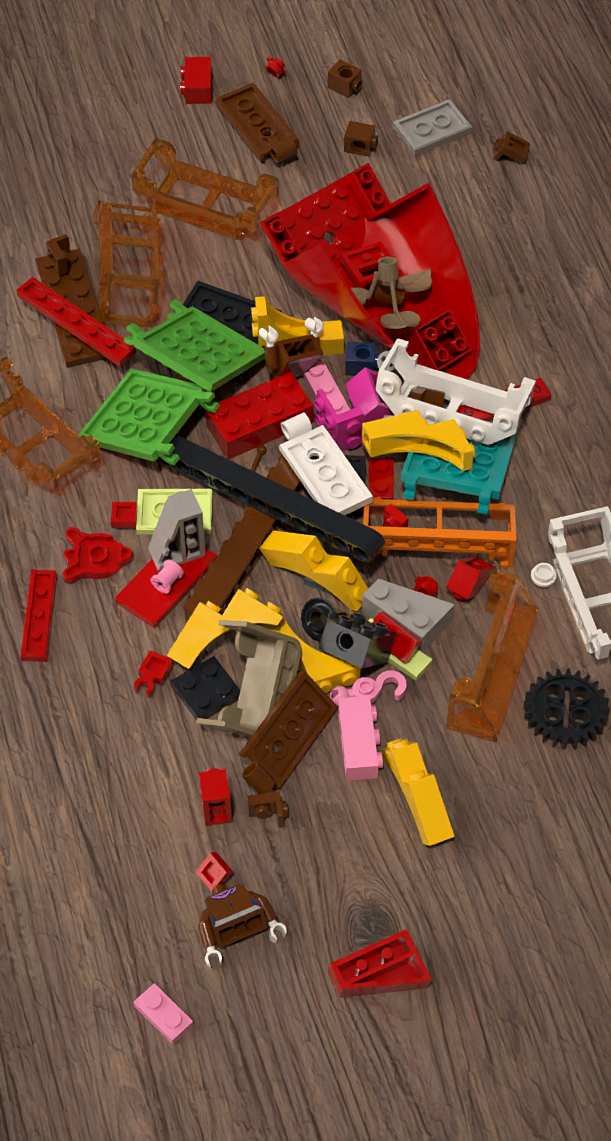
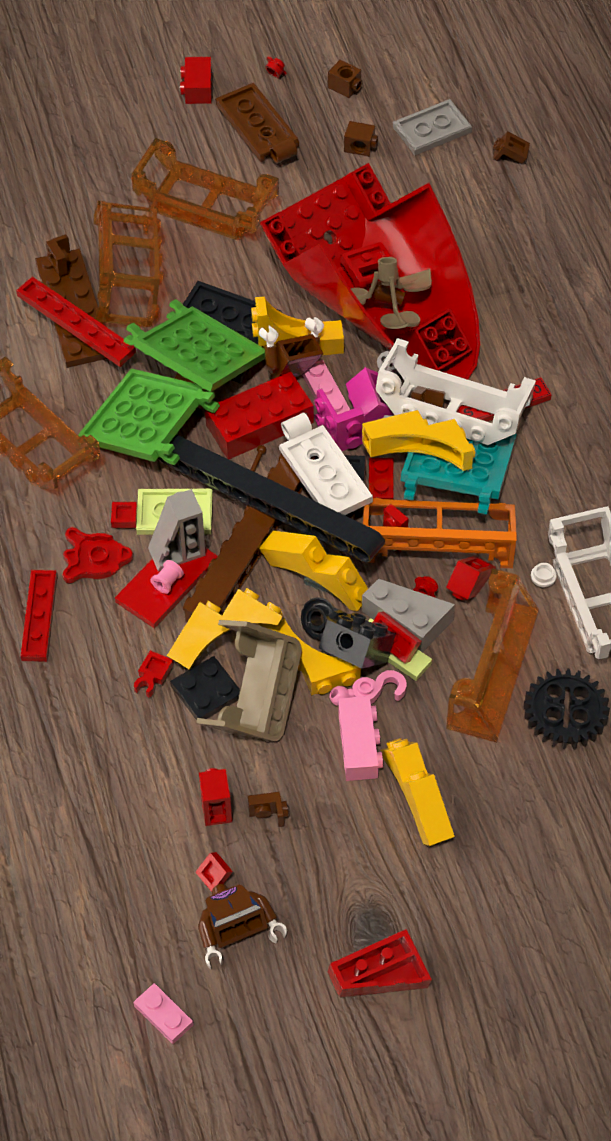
(292, 727): reddish brown hinge -> none
(360, 356): dark blue brick -> none

